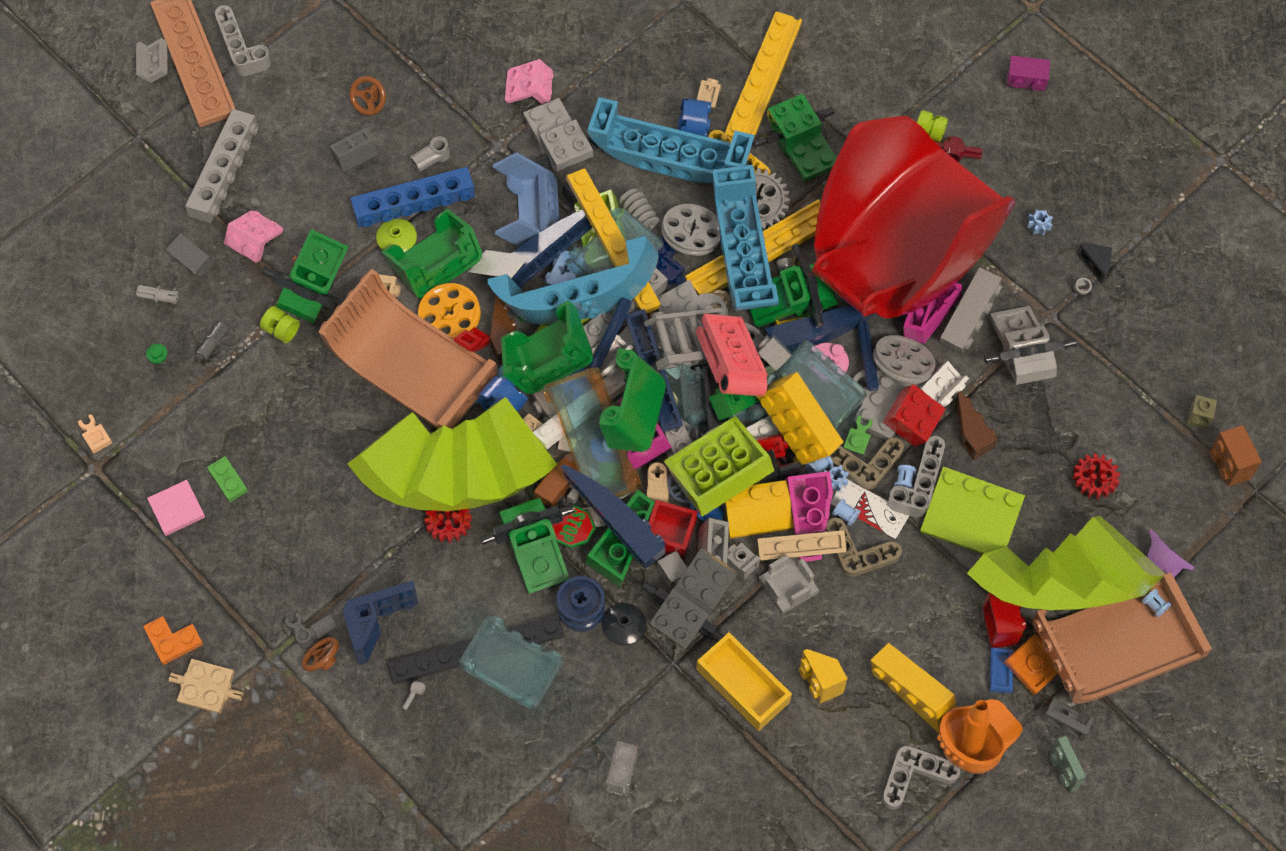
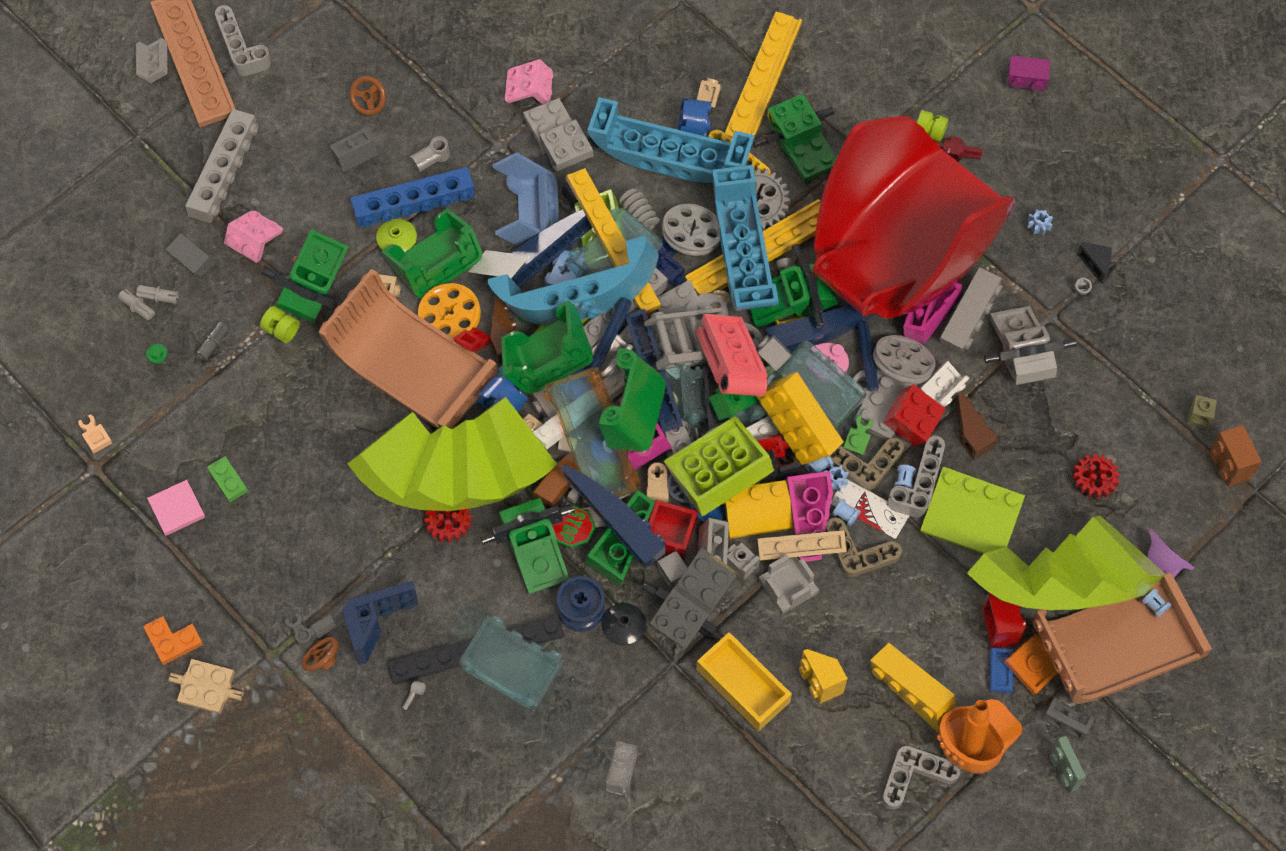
(136, 304): none -> light grey axle

